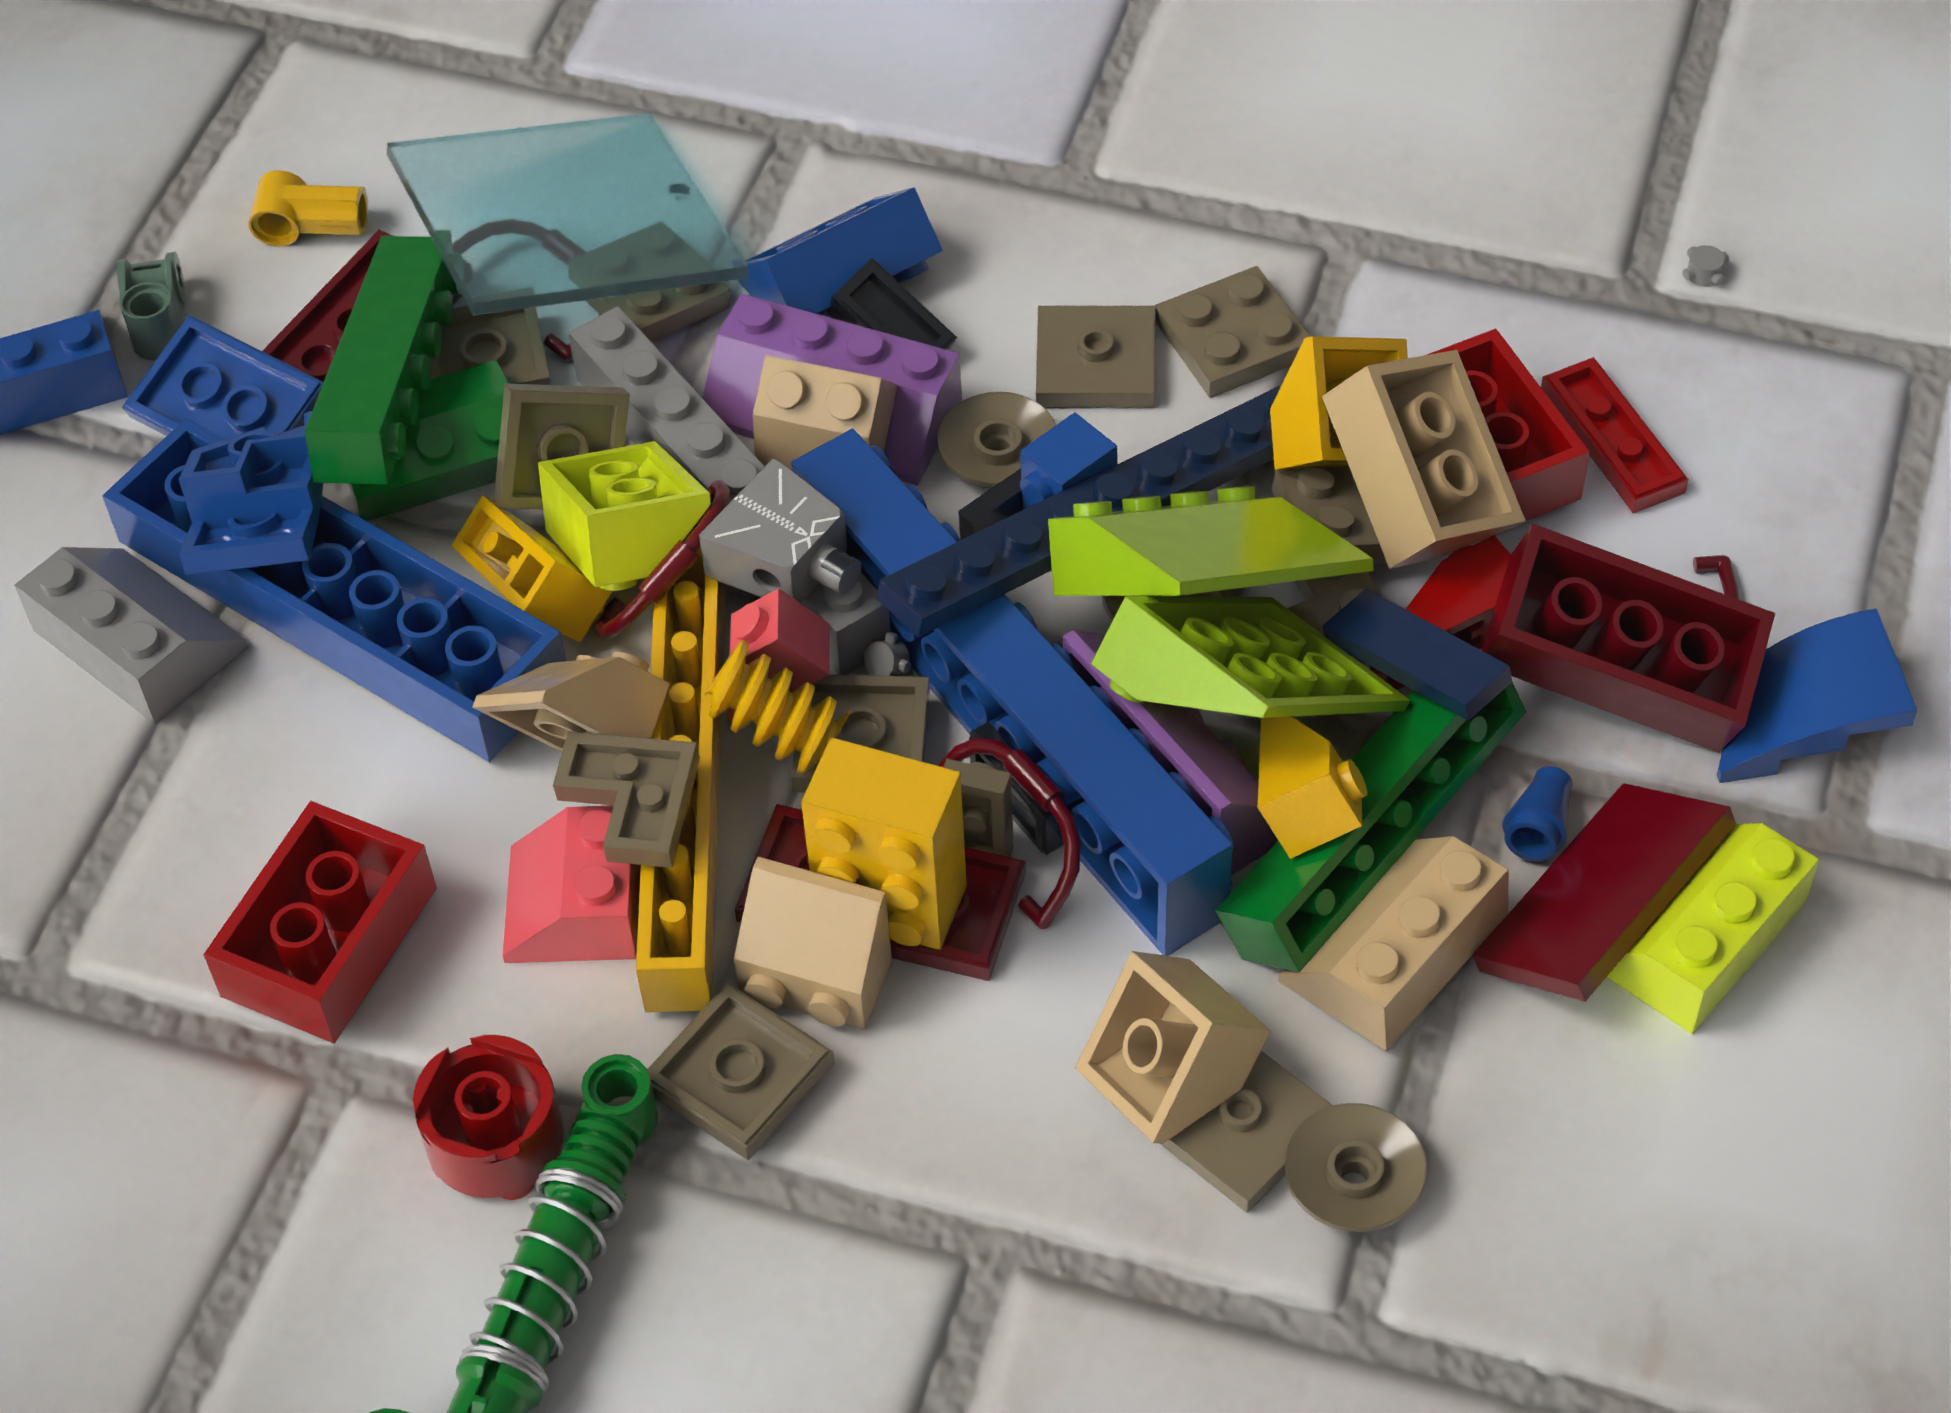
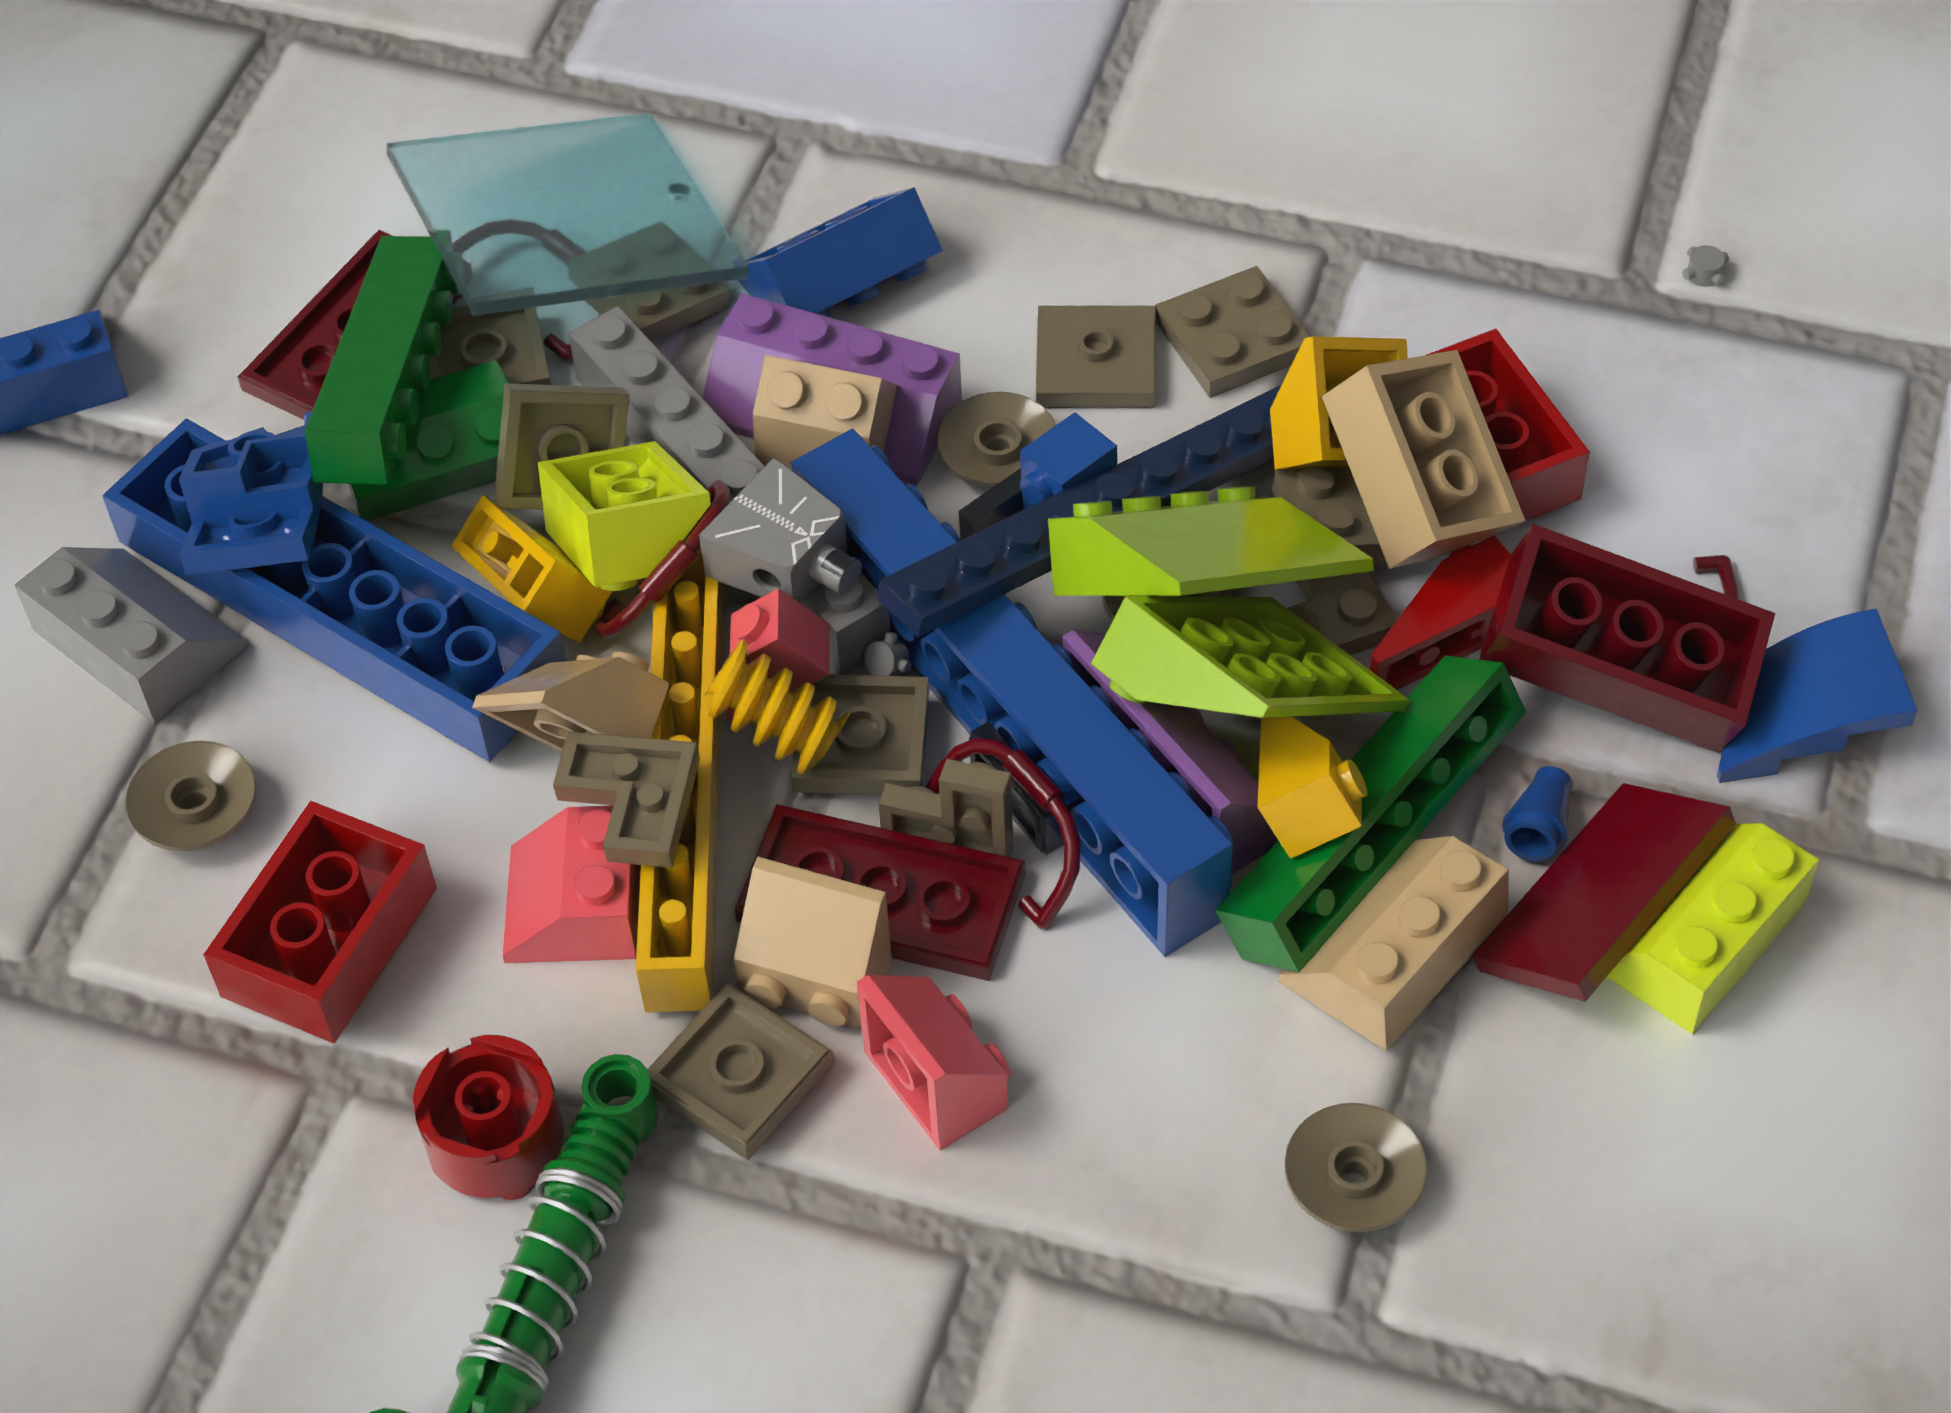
(151, 302): sand green piece -> none
(187, 777): none -> dark tan dish
(220, 386): blue tile -> none
(290, 207): yellow piece -> none
(883, 304): black tile -> none
(891, 830): yellow brick -> none
(931, 1055): none -> coral slope
(1169, 1045): tan slope -> none
(1246, 1137): dark tan plate -> none
(1418, 654): dark blue tile -> none
(1615, 435): red tile -> none

